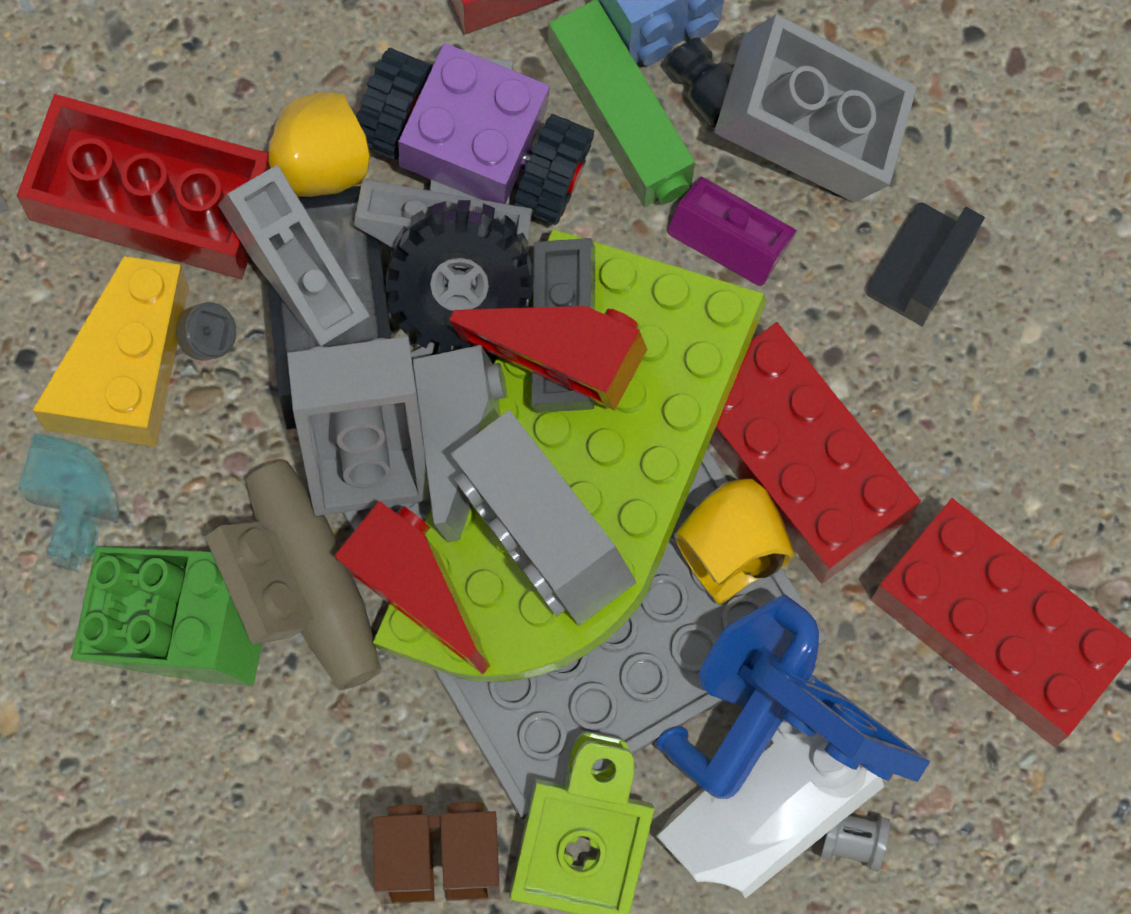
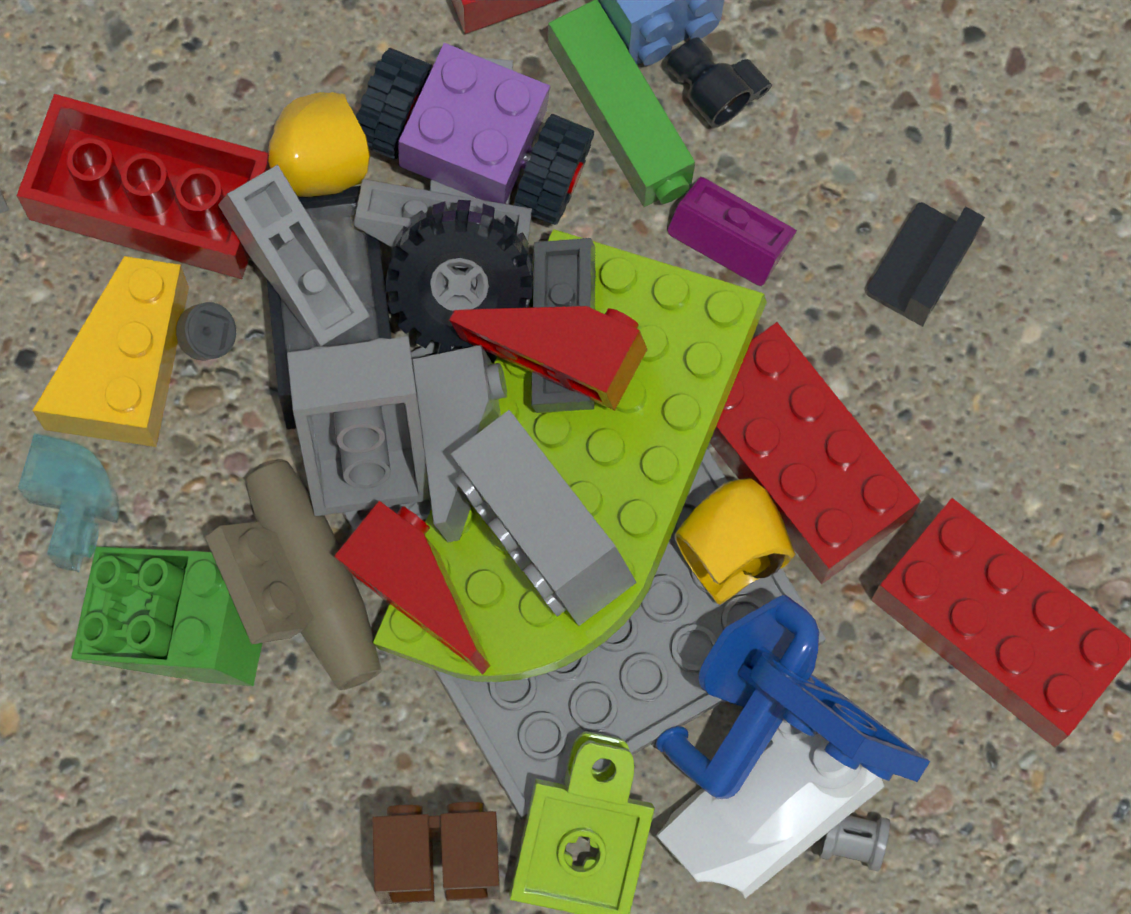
(815, 109): light grey brick -> none

